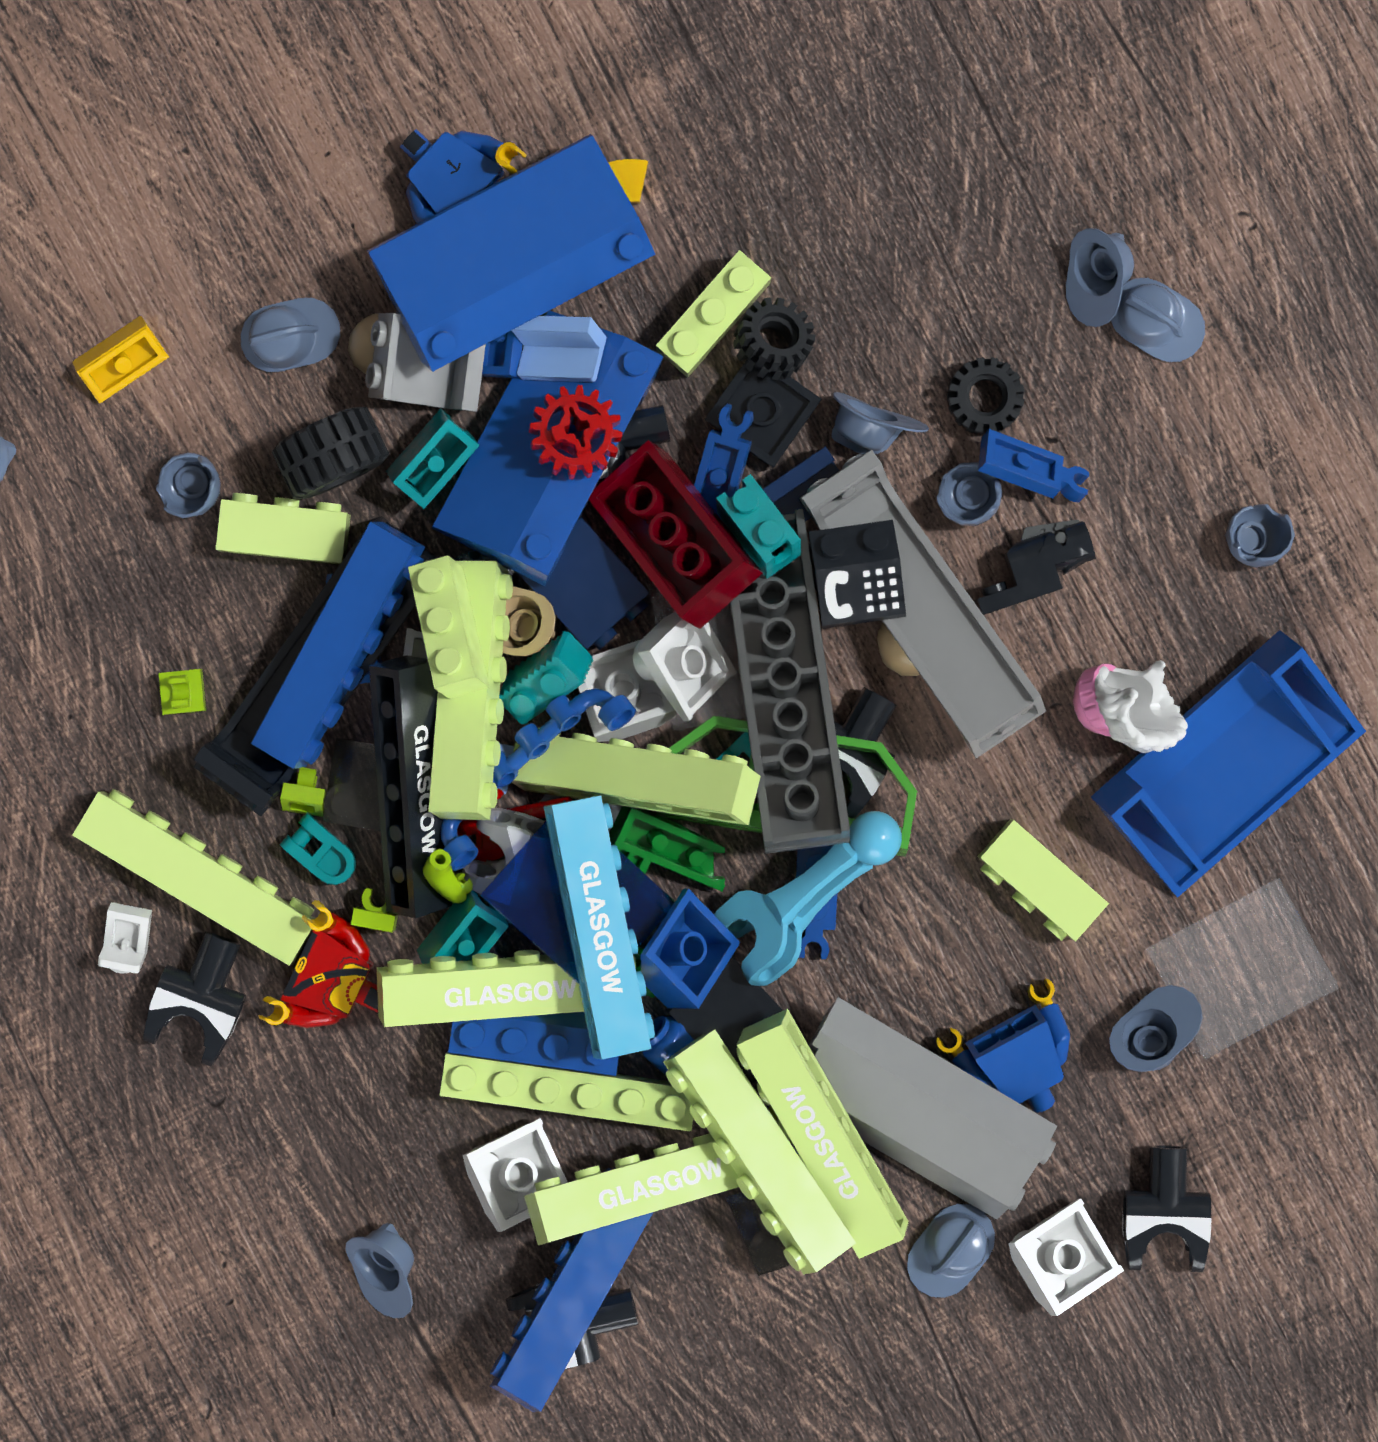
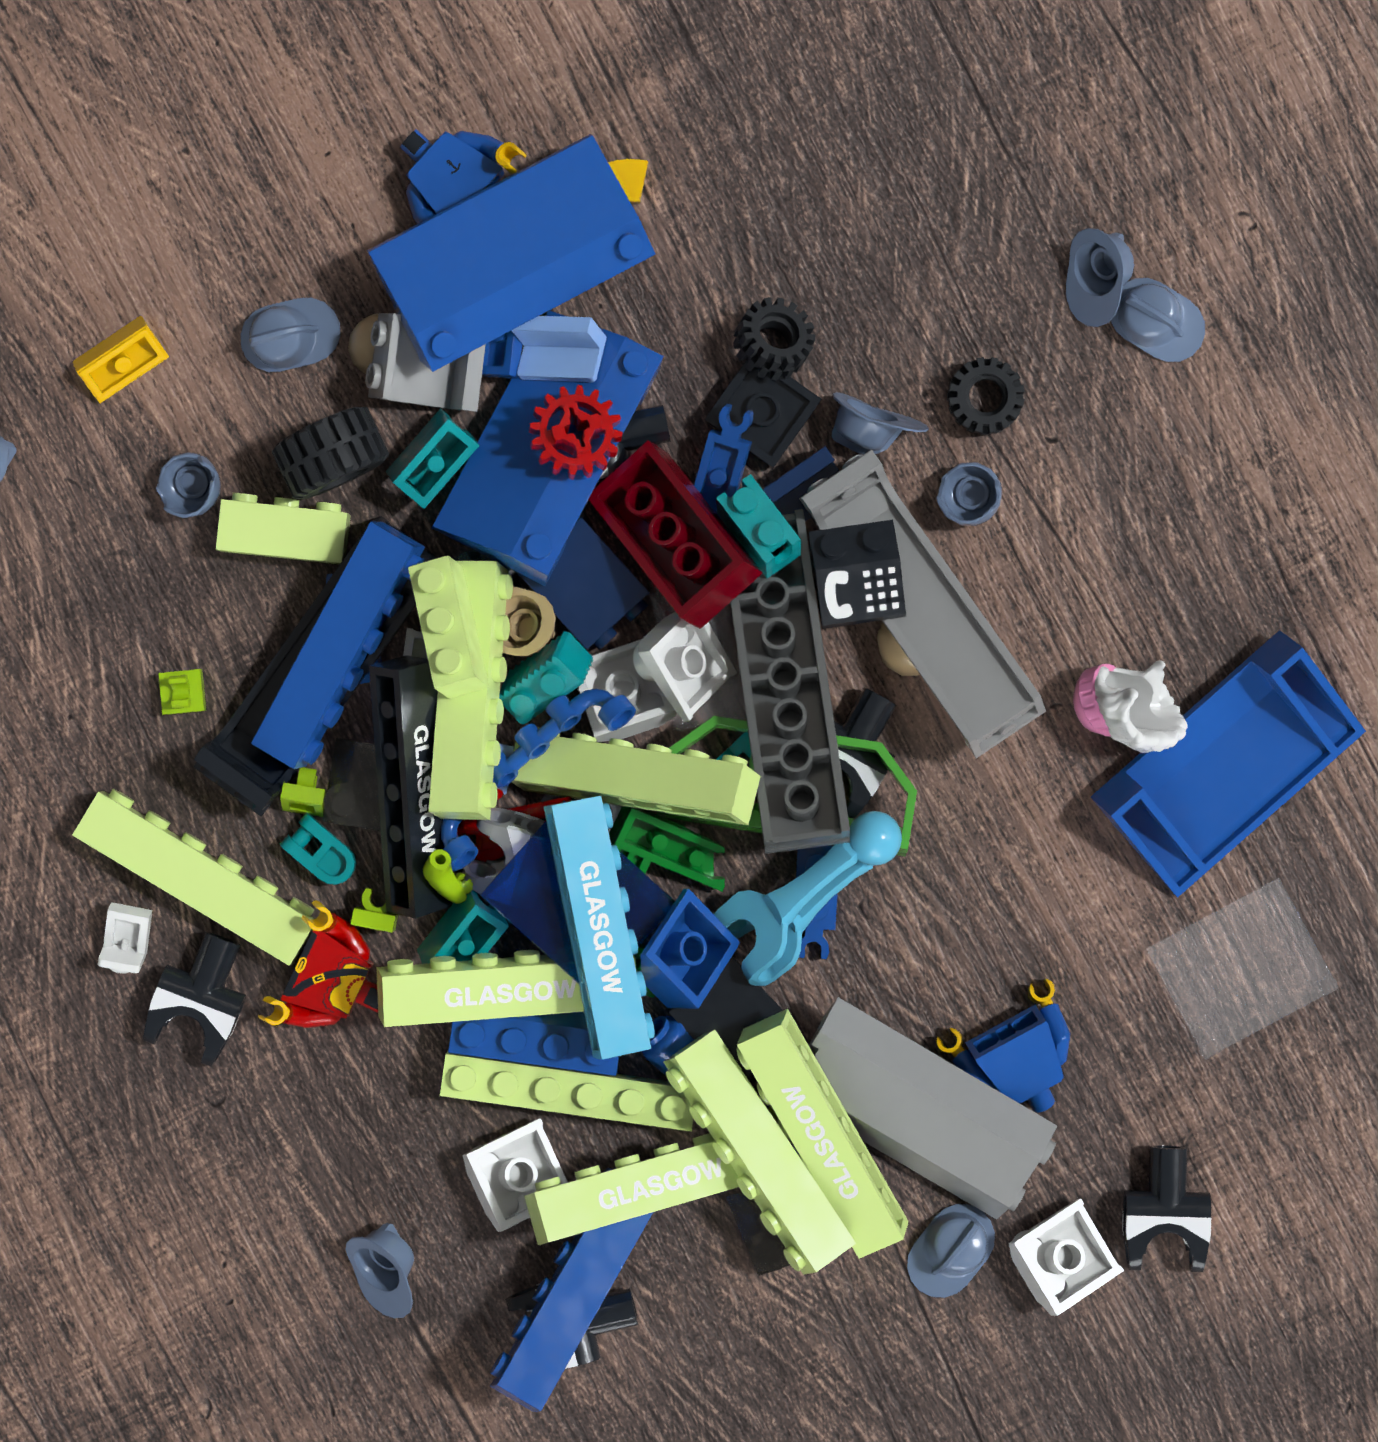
(713, 313): yellowish green brick -> none
(1030, 467): blue plate -> none
(1036, 563): black plate -> none
(1041, 881): yellowish green brick -> none
(1156, 1029): sand blue piece -> none
(1259, 535): sand blue hair -> none

